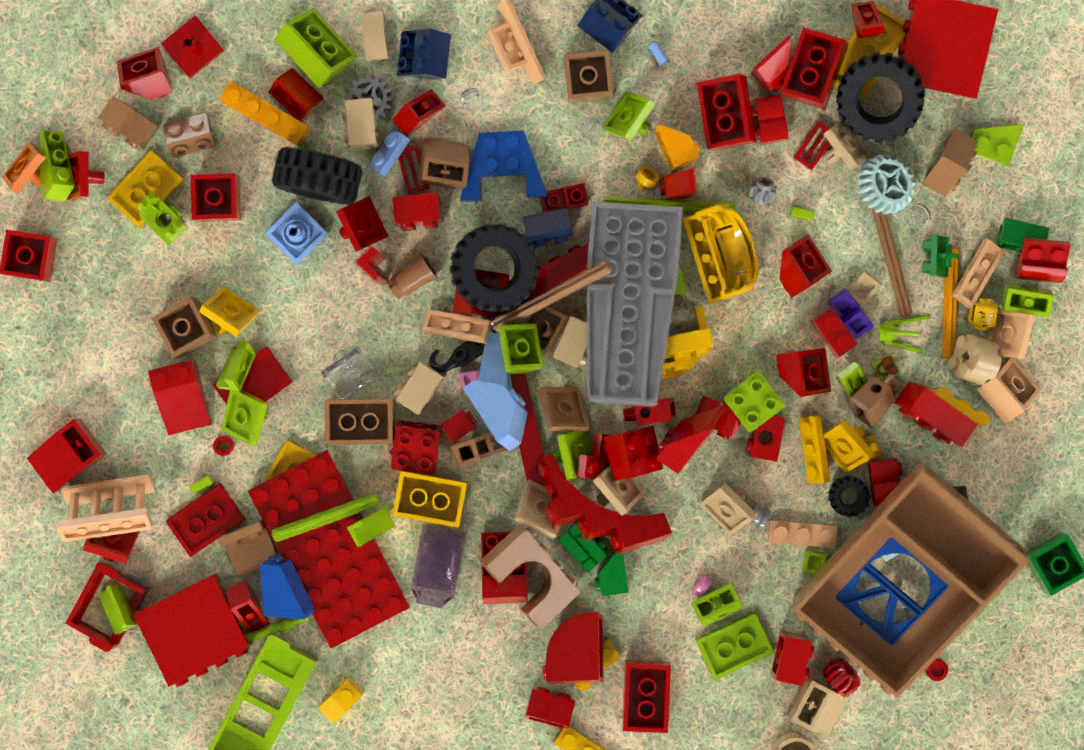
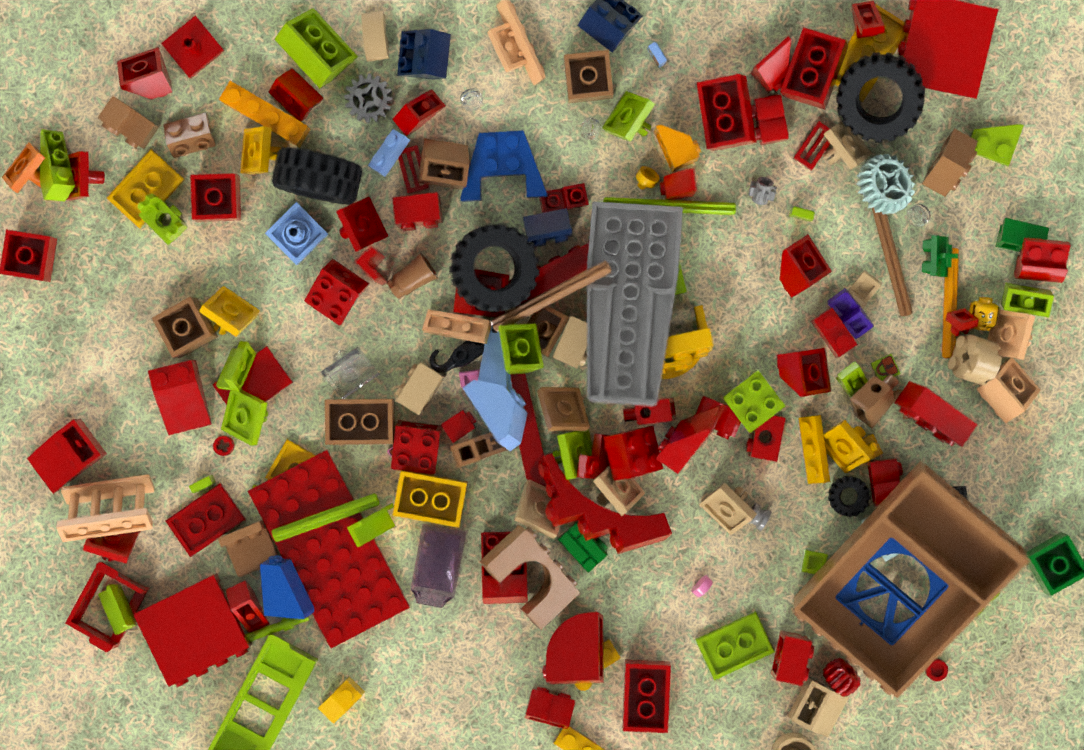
(257, 150): none -> yellow tile
(335, 291): none -> red bracket
(361, 129): tan brick -> none
(612, 576): green slope -> none
(717, 604): lime brick -> none
(736, 247): yellow piece -> none
(802, 533): light nougat plate -> none
(888, 332): lime plant -> none
(962, 321): none -> red tile
(963, 406): yellow hinge -> none
(978, 273): light nougat plate -> none

